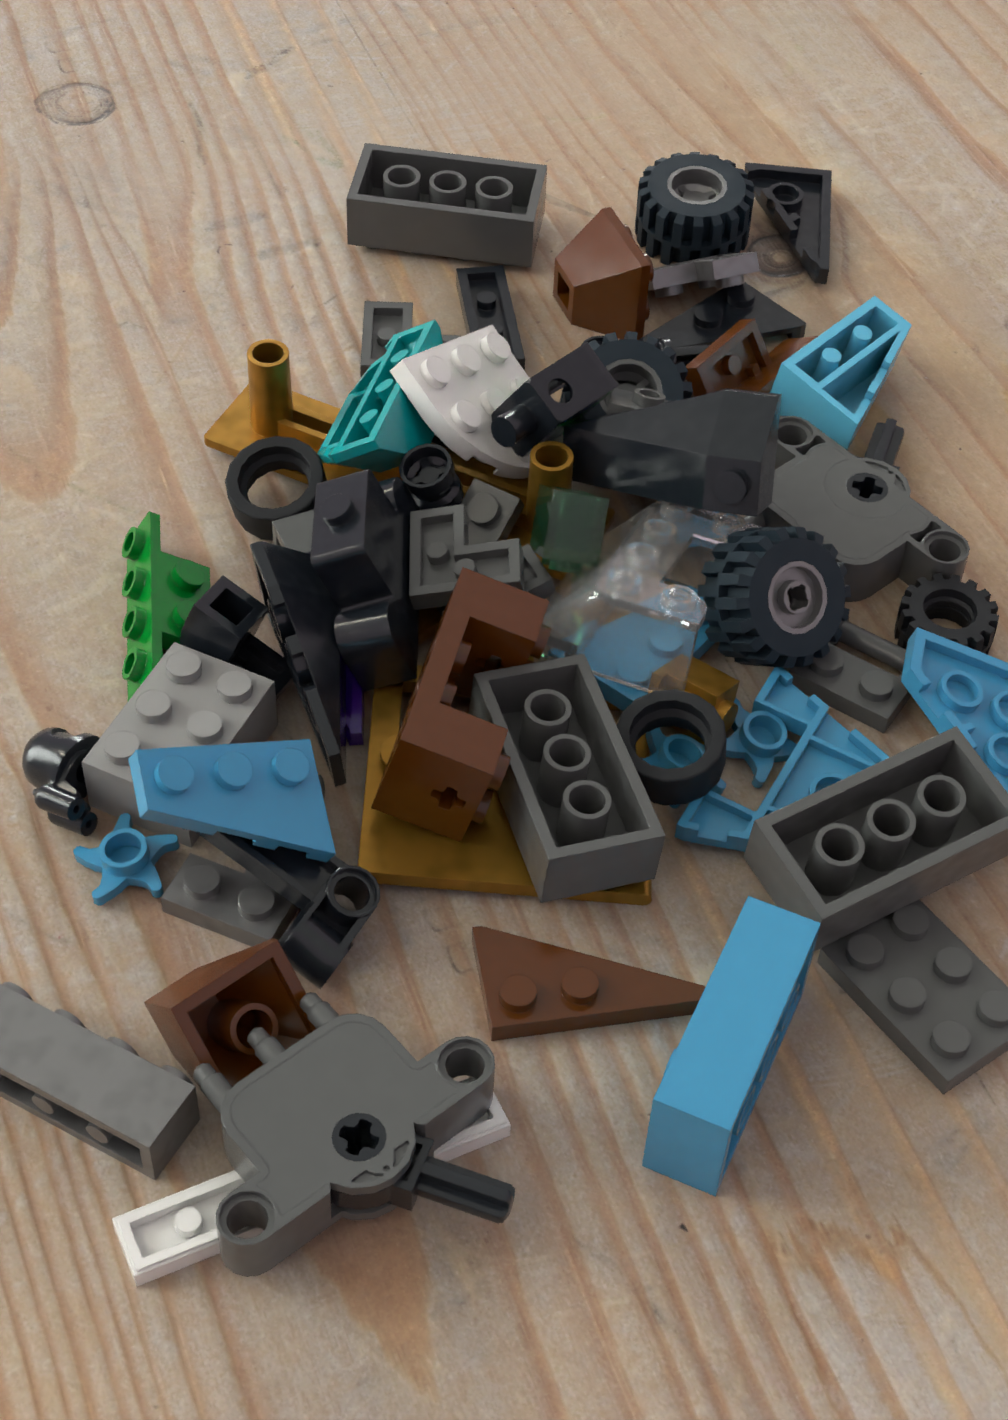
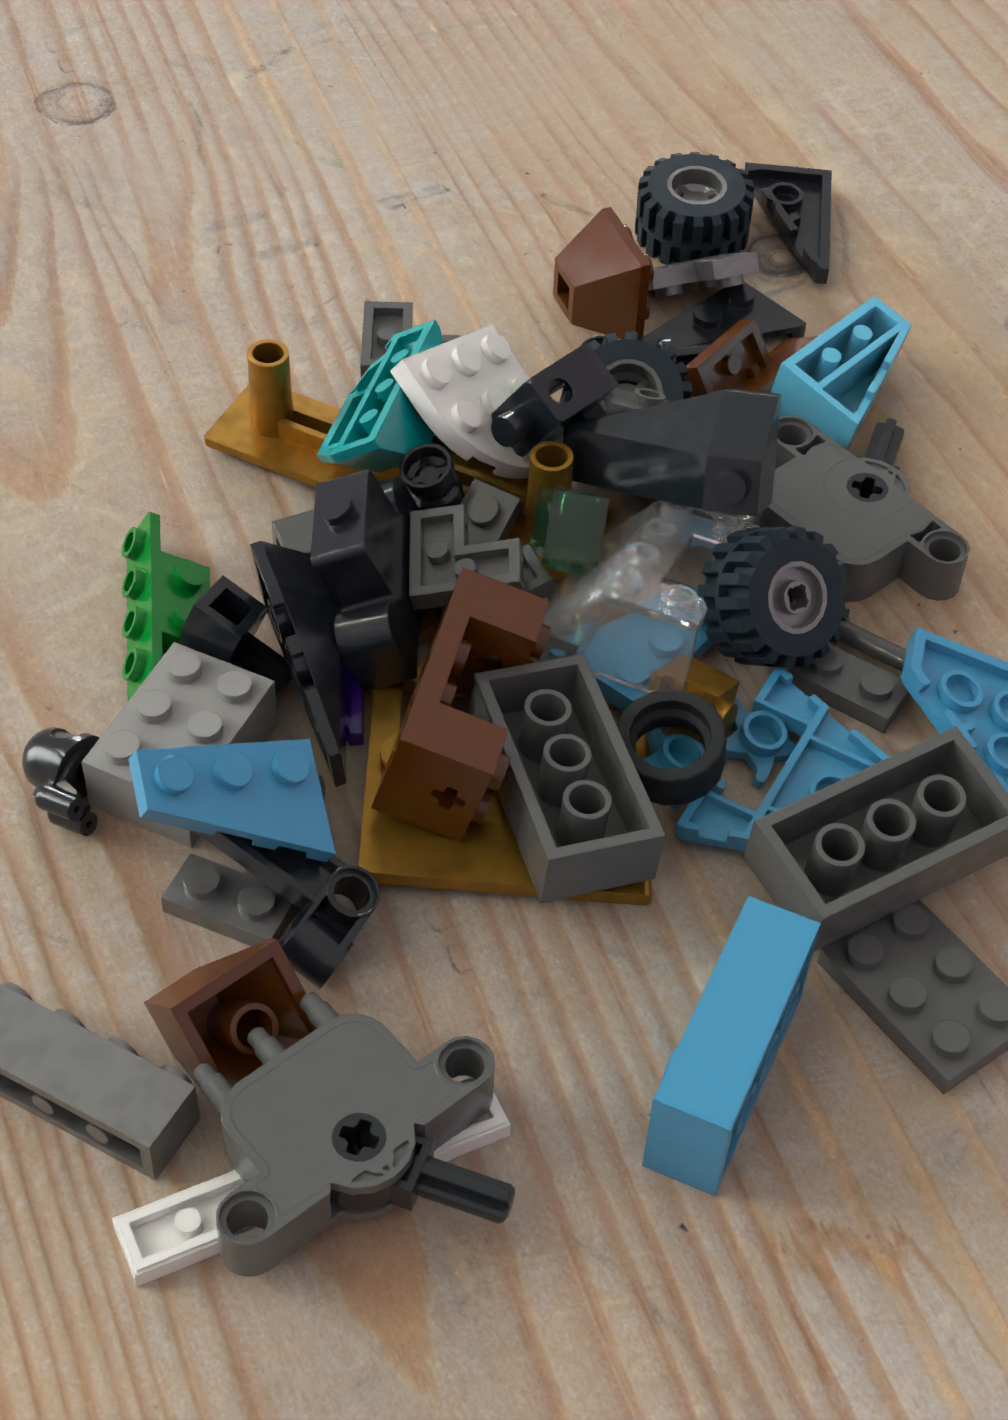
(126, 859): dark azure animal -> none
(259, 459): black tyre -> none
(446, 205): dark grey brick -> none
(488, 302): black plate -> none
(552, 989): reddish brown wing -> none
(949, 601): black tyre -> none

